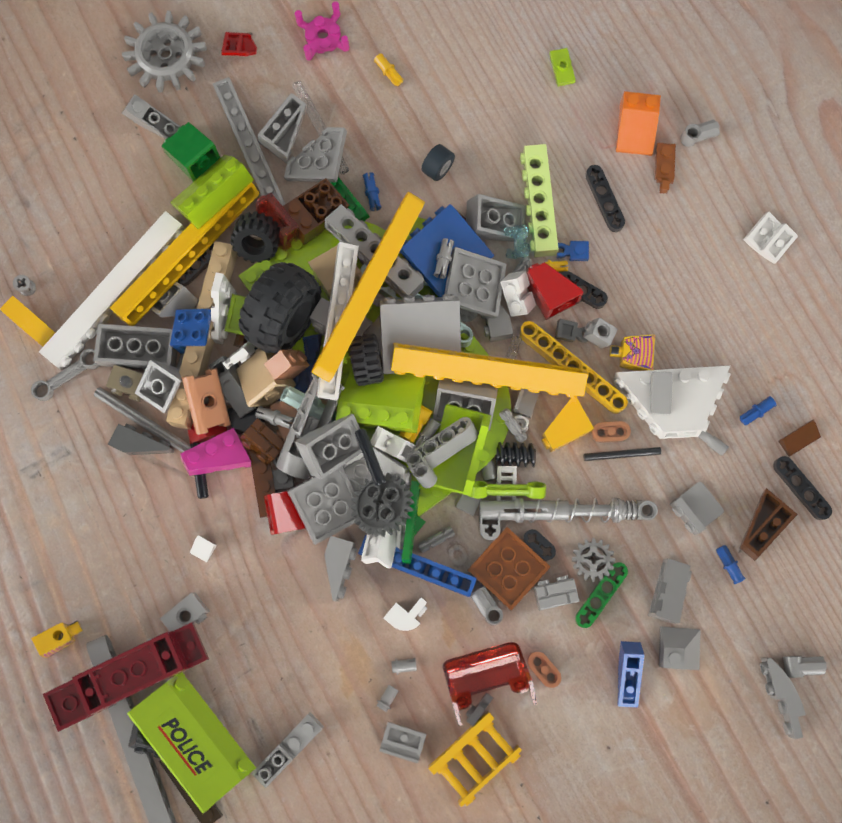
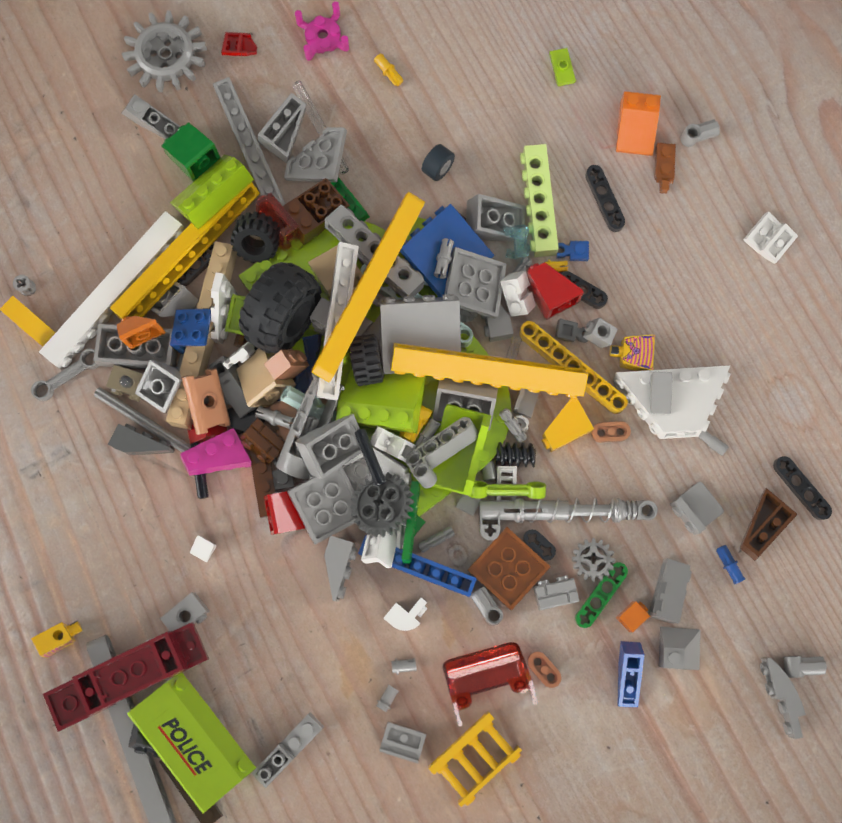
(138, 330): none -> orange slope
(371, 191): blue pin -> none
(476, 711): dark grey plate -> none
(622, 454): black bar -> none
(633, 616): none -> orange brick
(758, 410): blue axle -> none
(800, 438): reddish brown slope -> none

